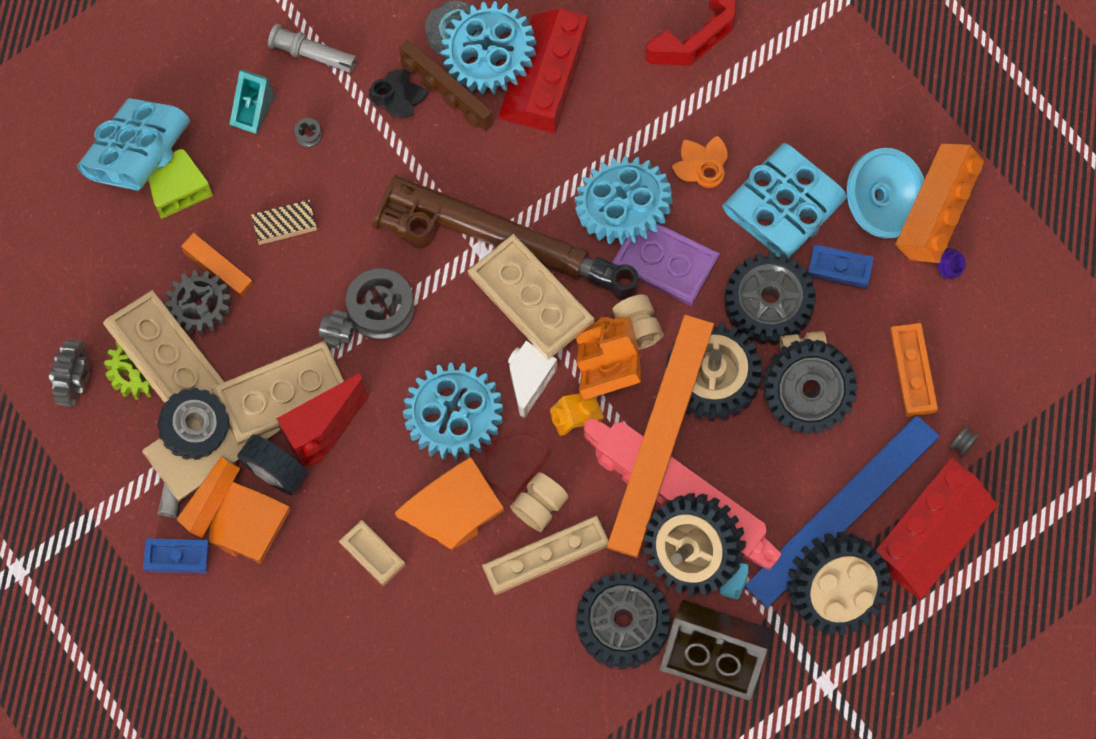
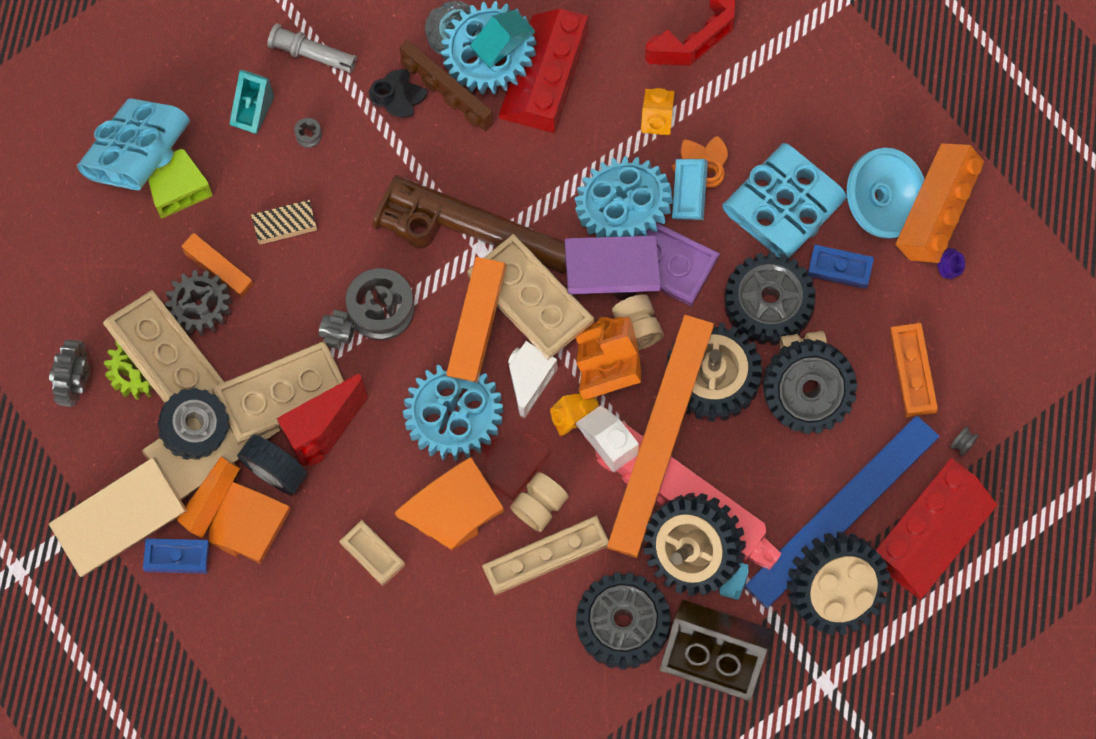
(117, 517): none -> tan tile
(476, 319): none -> orange tile
(501, 36): none -> teal slope
(609, 437): none -> white slope
(612, 264): none -> medium lavender tile
(657, 111): none -> light orange bracket
(689, 189): none -> medium azure tile

